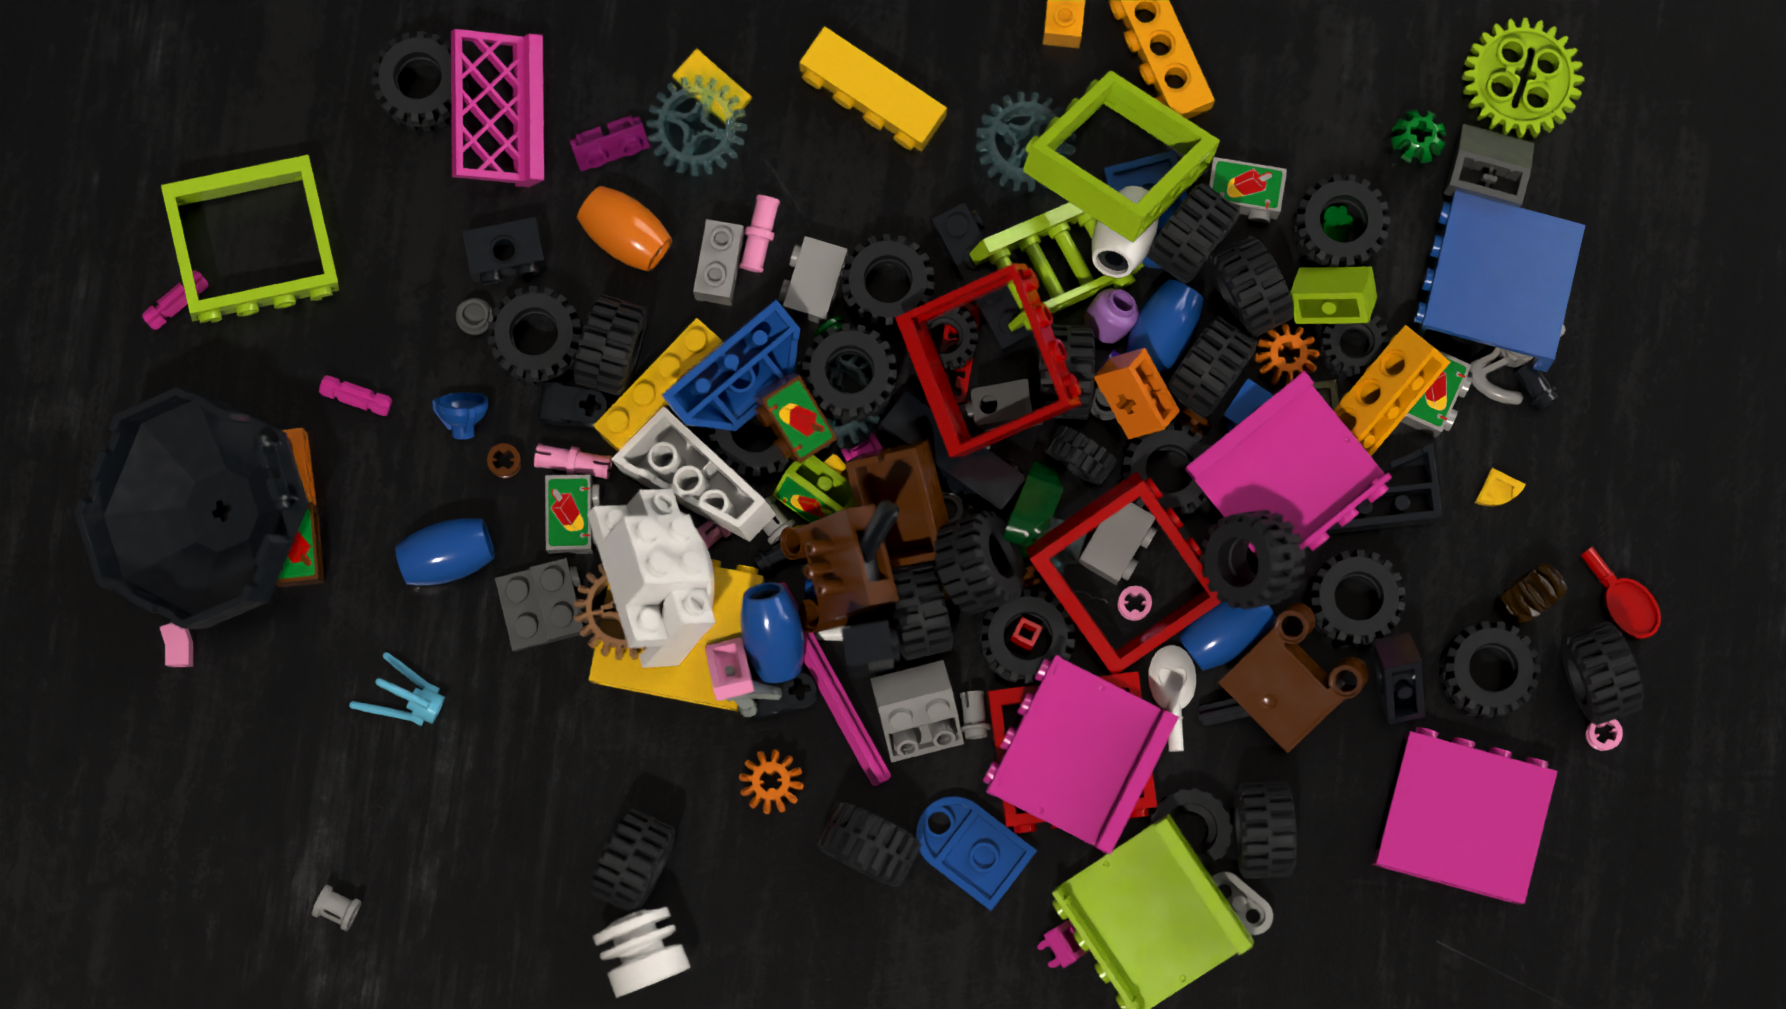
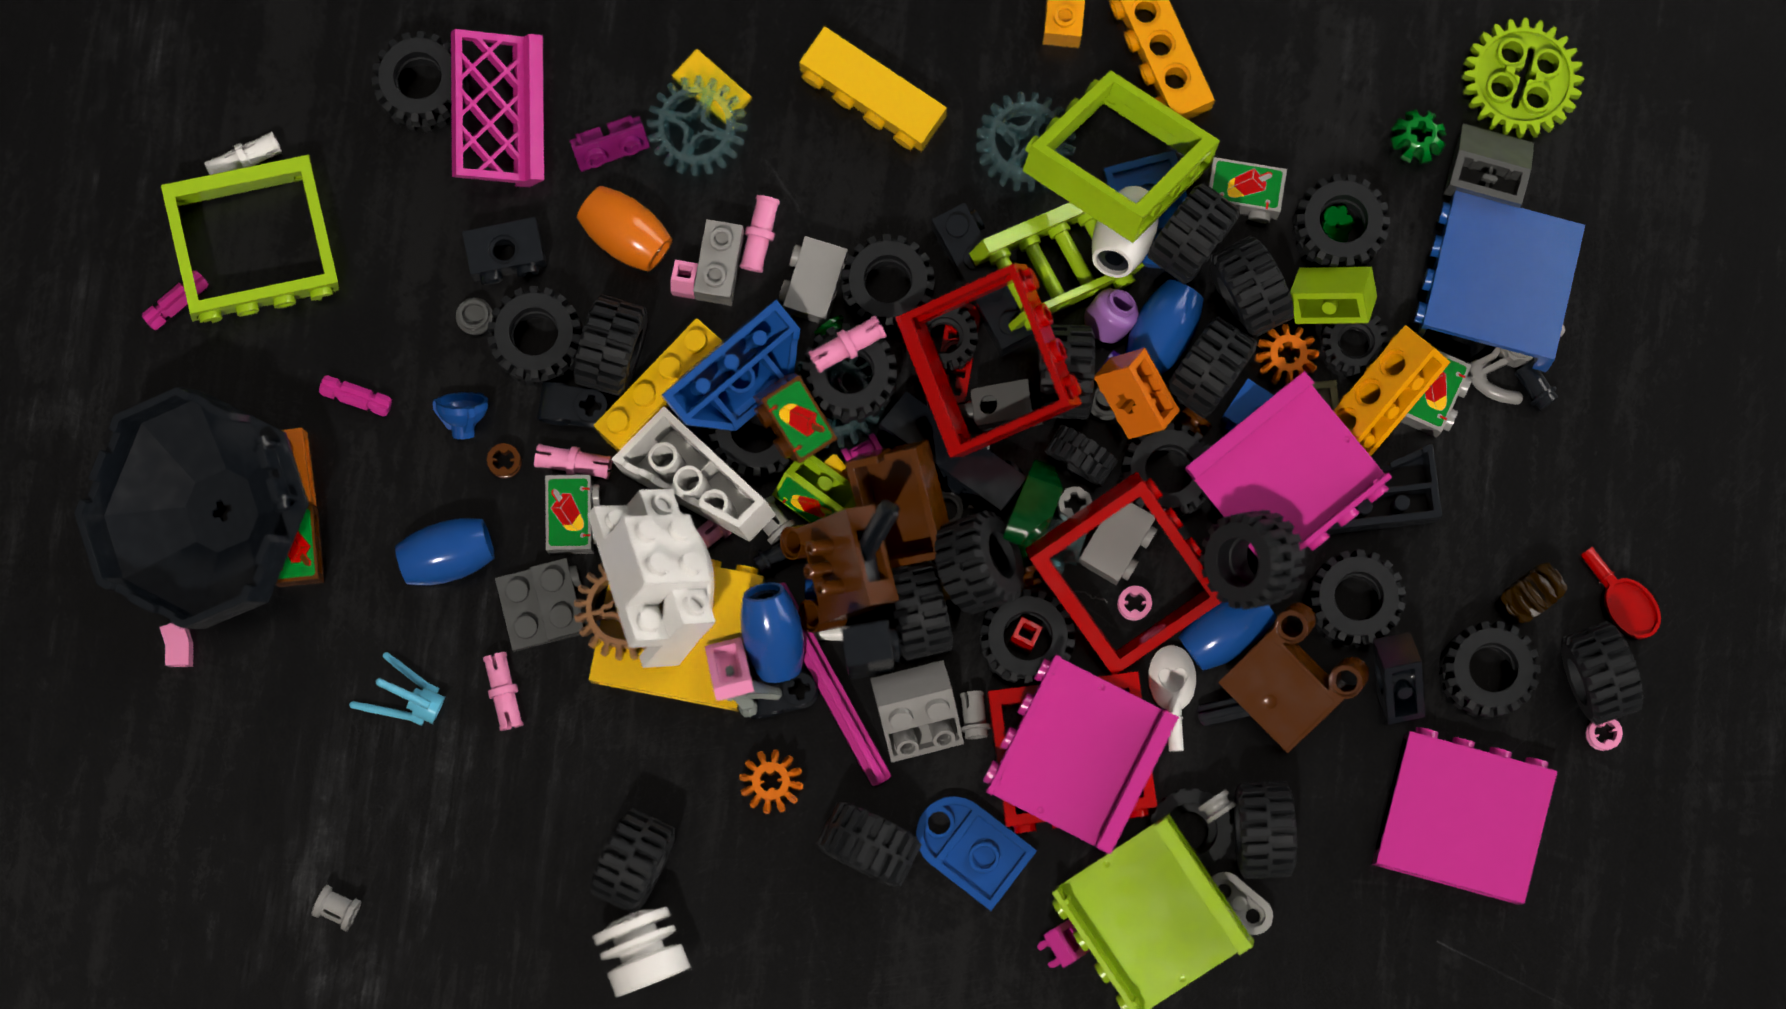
(245, 155): none -> white pin
(503, 691): none -> bright pink pin
(683, 279): none -> bright pink piece
(847, 344): none -> bright pink pin
(1081, 497): none -> light grey bush
(1217, 806): none -> light grey bush
(1498, 489): yellow tile -> none

